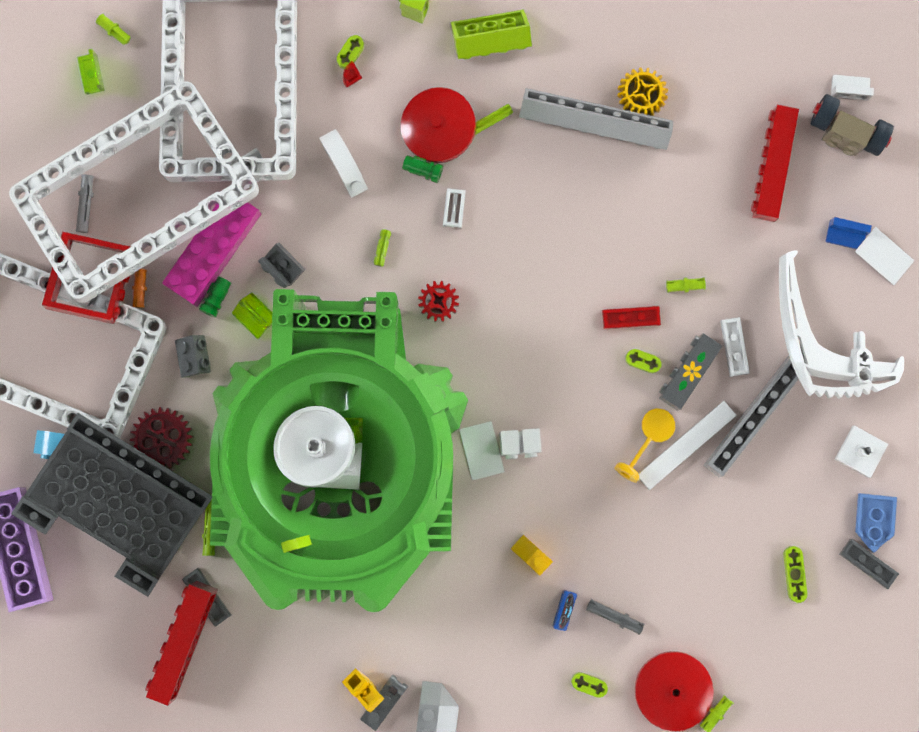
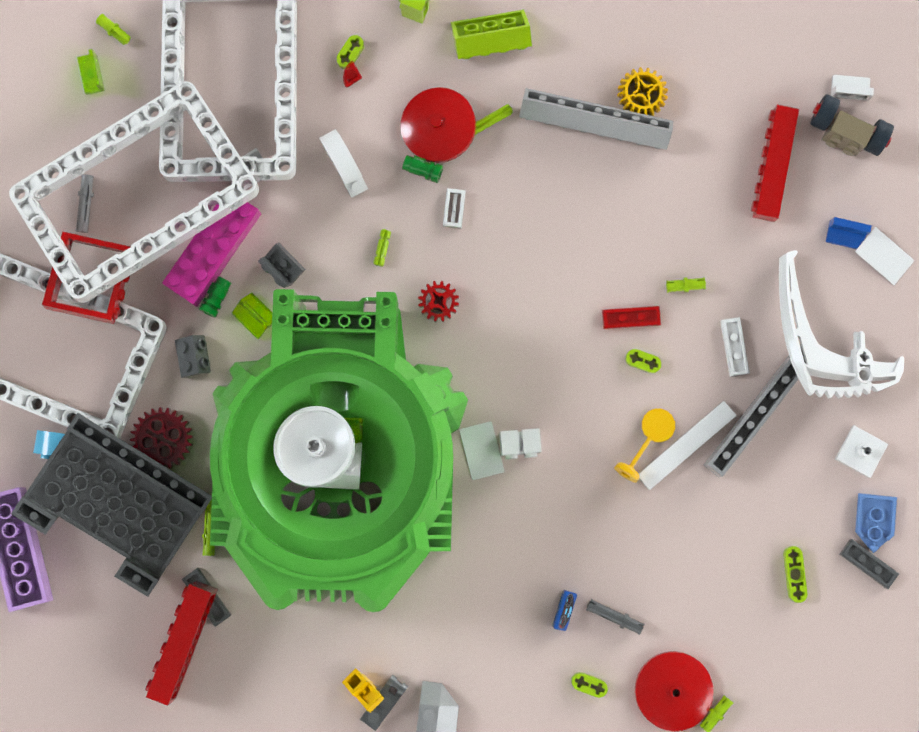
(139, 288): orange pin -> none
(296, 543): lime beam -> none
(531, 555): yellow slope -> none
(690, 371): dark grey brick -> none

